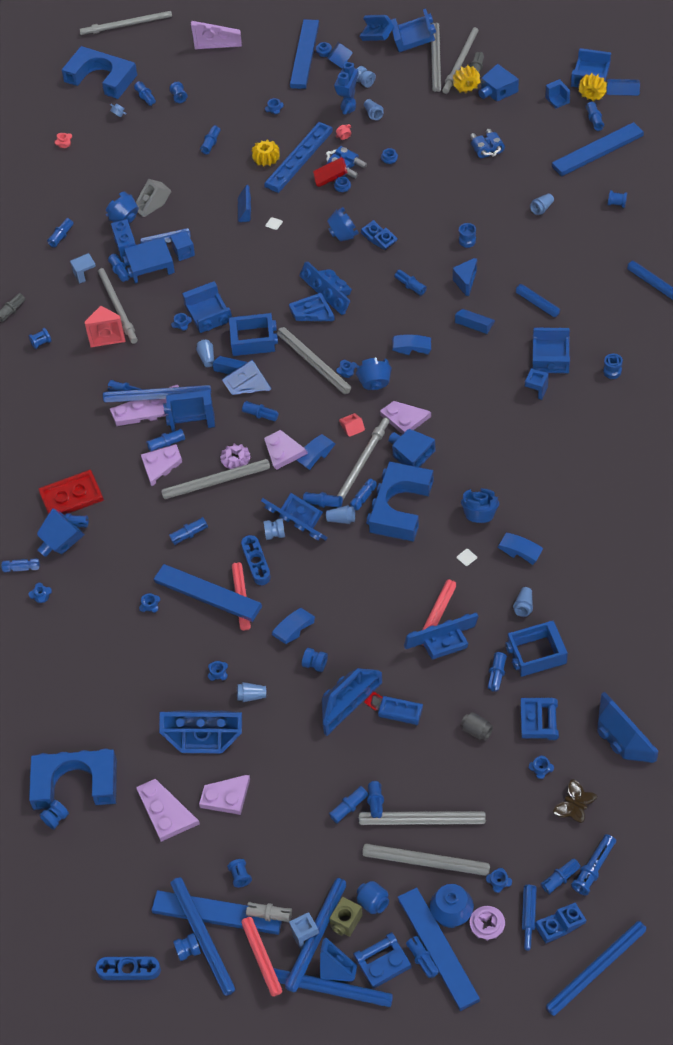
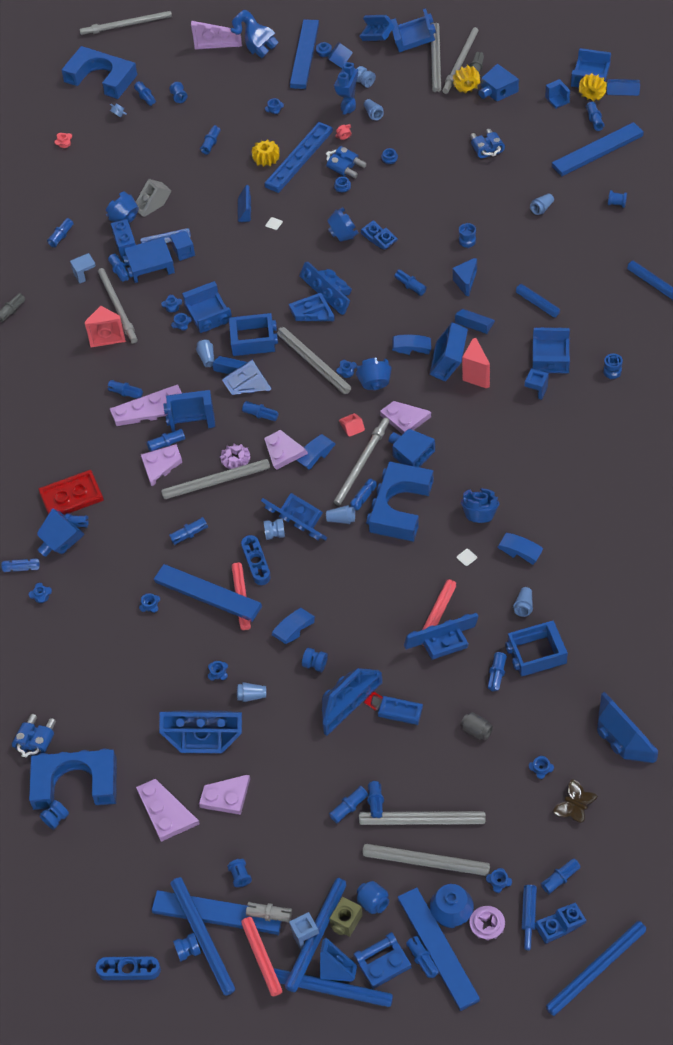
(33, 738): none -> blue piece
(39, 338): blue bush -> none
(149, 394): blue axle -> none
(172, 303): none -> blue plate
(255, 34): none -> blue hips
(323, 499): blue pin -> none
(330, 172): red tile -> none
(448, 351): none -> blue window
(476, 365): none -> coral slope
(532, 718): blue plate -> none
(590, 871): blue pin -> none

